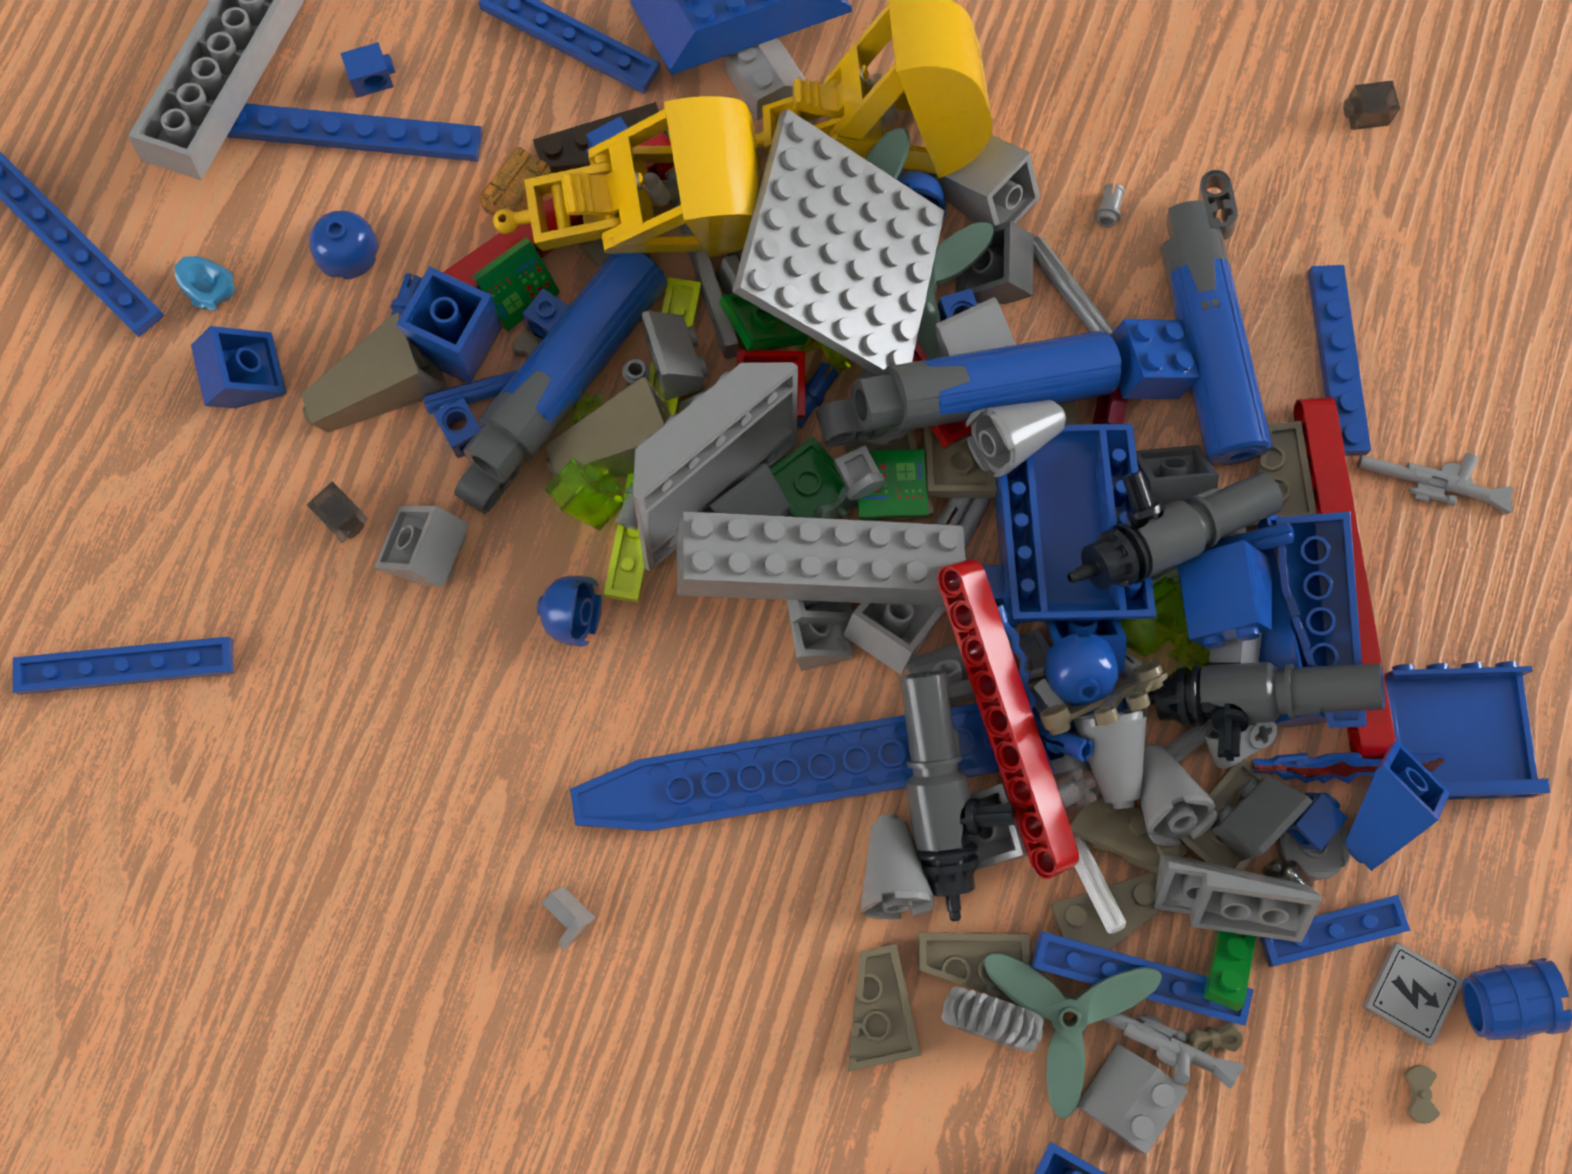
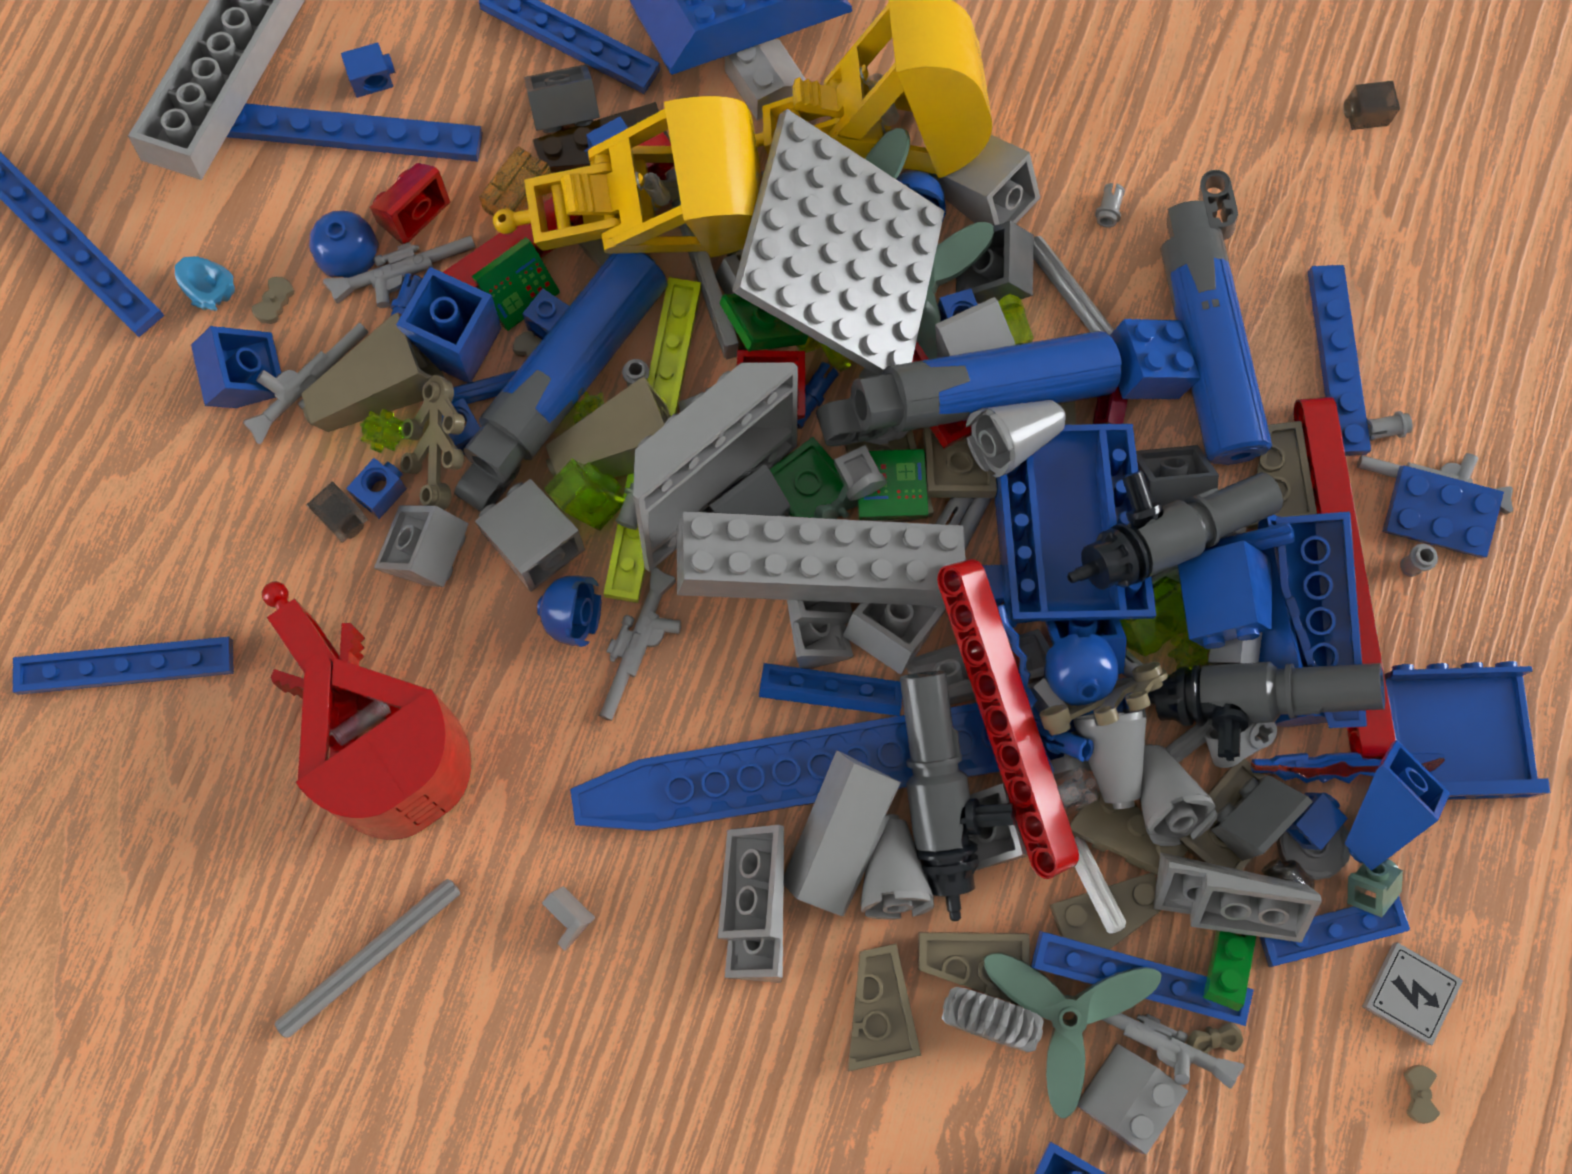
(273, 300): none -> dark tan piece
(290, 384): none -> light grey piece
(367, 958): none -> light grey axle
(379, 501): none -> blue brick
(381, 430): none -> clear neon green gear
(390, 276): none -> light grey piece
(396, 773): none -> red piece
(411, 202): none -> red slope
(437, 402): none -> dark tan plant
(530, 533): none -> light grey slope
(562, 98): none -> dark grey slope
(633, 644): none -> light grey piece
(673, 354): light grey slope -> none
(753, 903): none -> light grey slope
(831, 689): none -> blue plate
(840, 834): none -> light grey slope
(1016, 318): none -> clear neon green tile
(1383, 880): none -> sand green brick
(1398, 425): none -> light grey pin
(1420, 559): none -> light grey pin
(1443, 511): none -> blue plate
(1516, 1000): blue piece -> none

